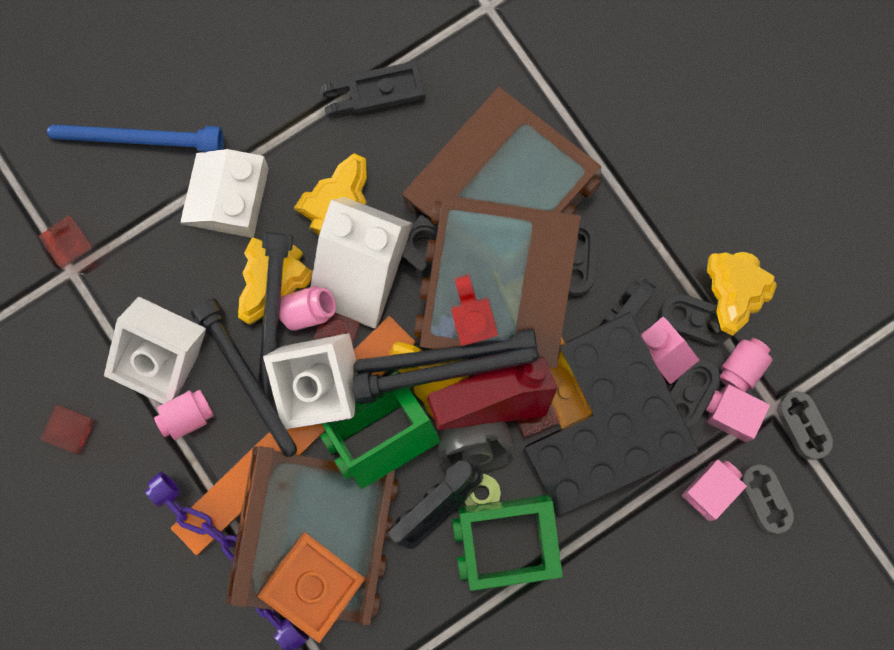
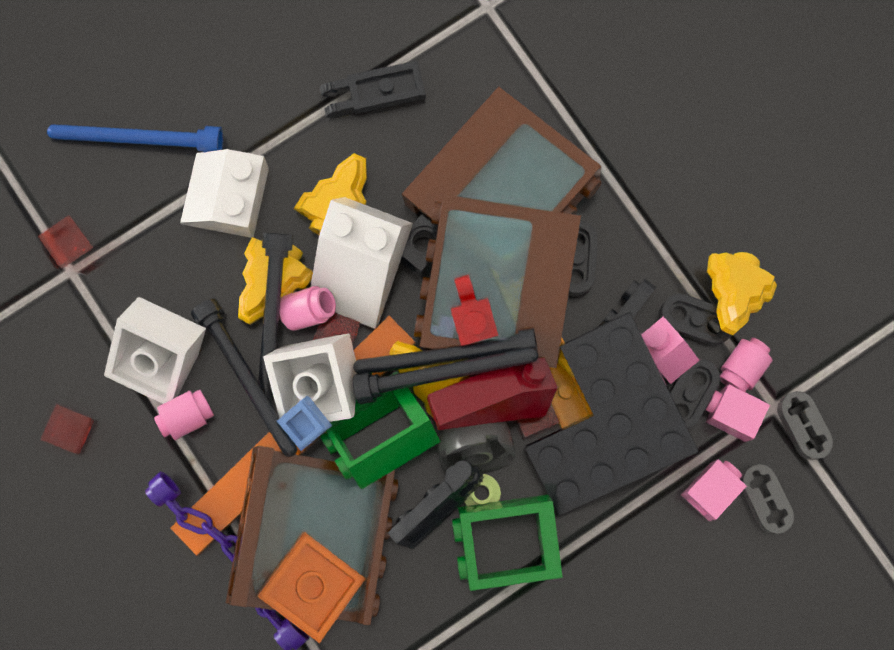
(304, 423): none -> medium blue tile

